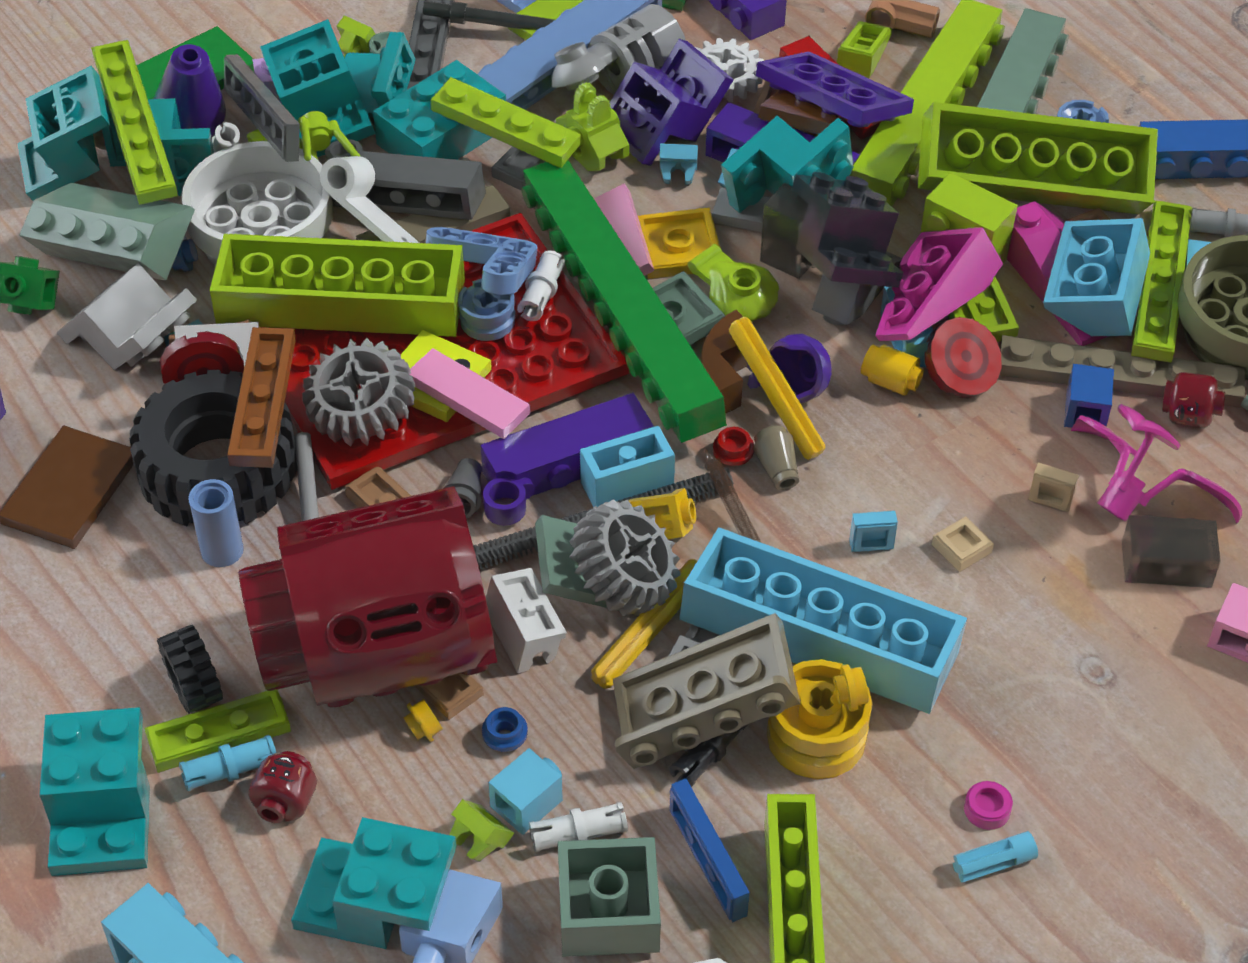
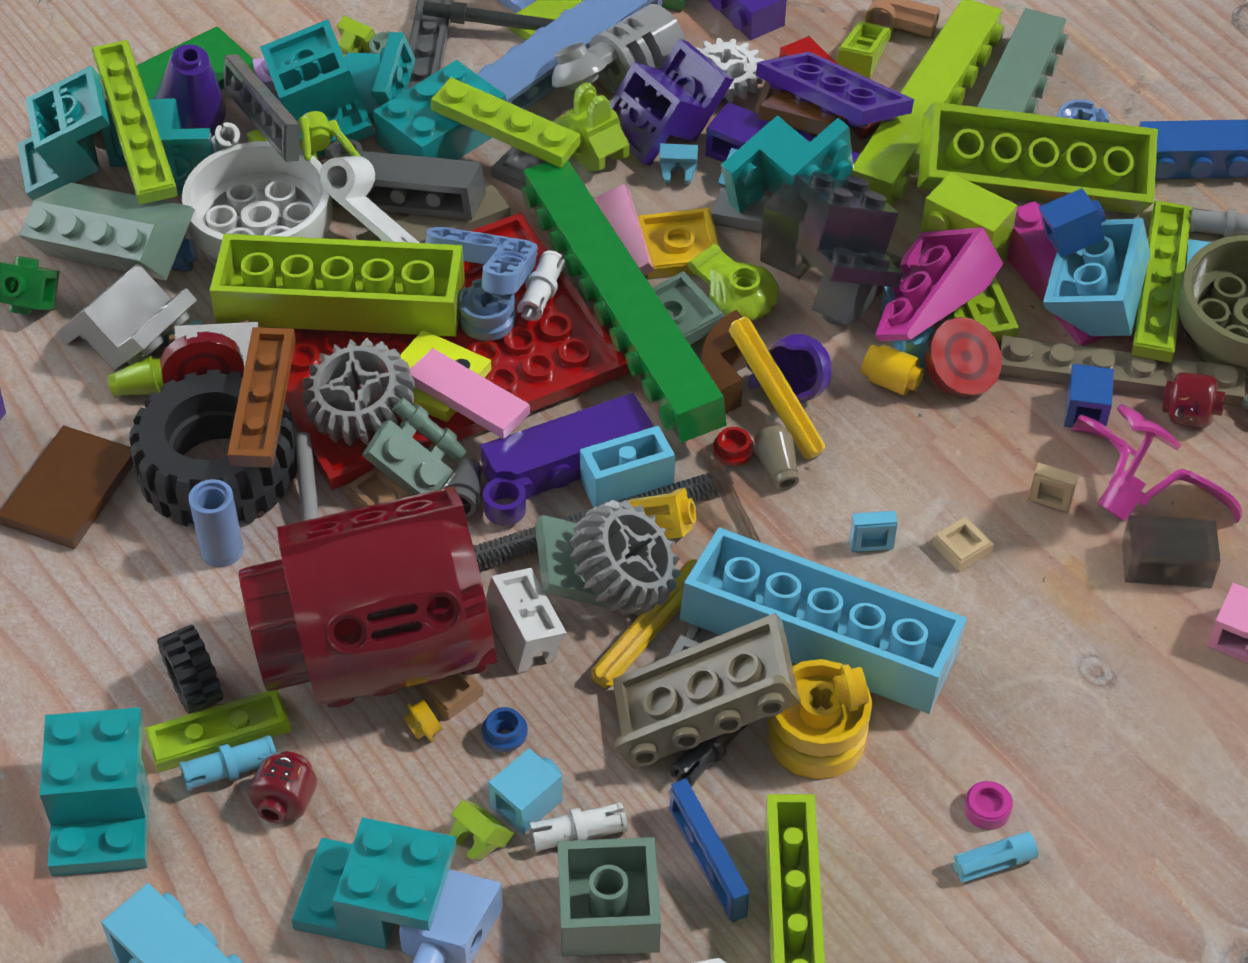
(137, 379): none -> lime cone
(405, 459): none -> sand green plate
(1072, 222): none -> blue brick

